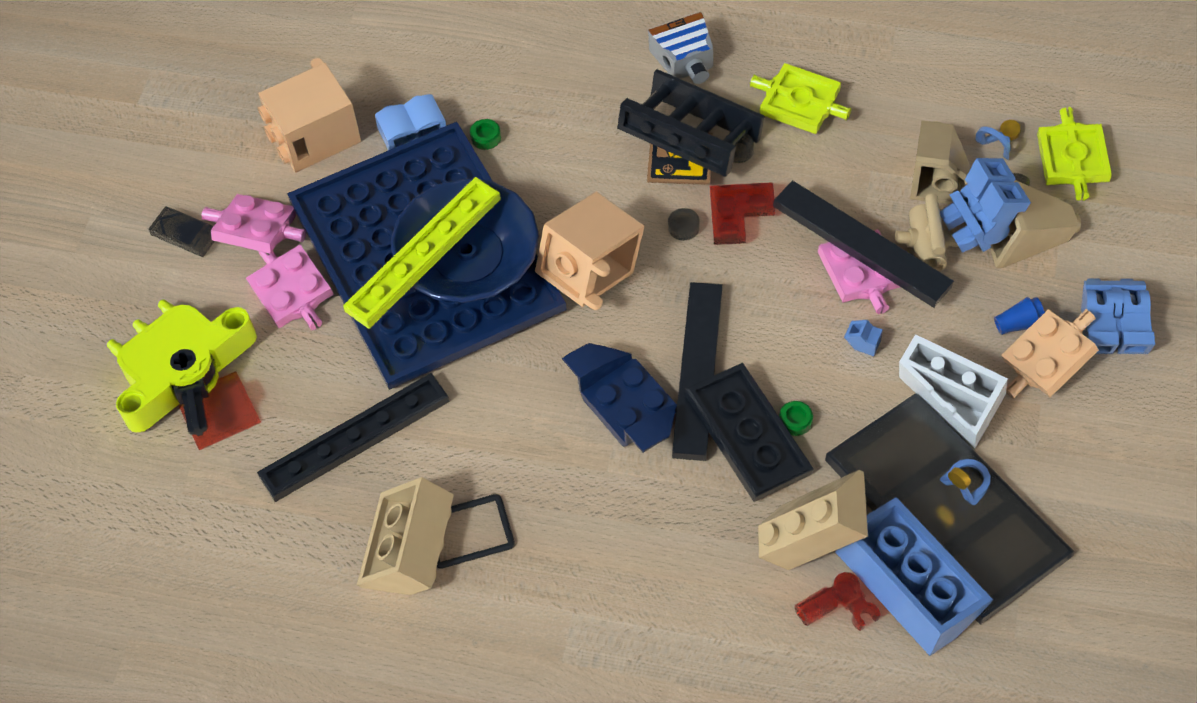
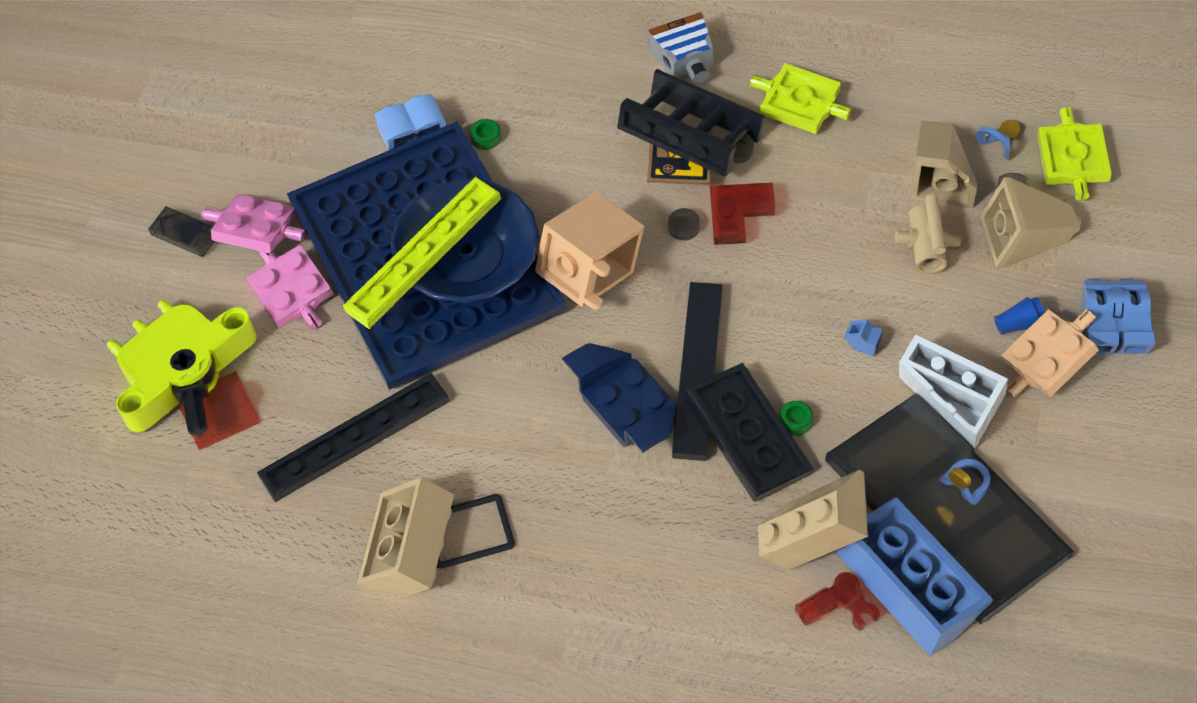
(309, 117): light nougat container -> none
(853, 278): bright pink plate -> none
(863, 244): black tile -> none
(985, 205): medium blue hips -> none

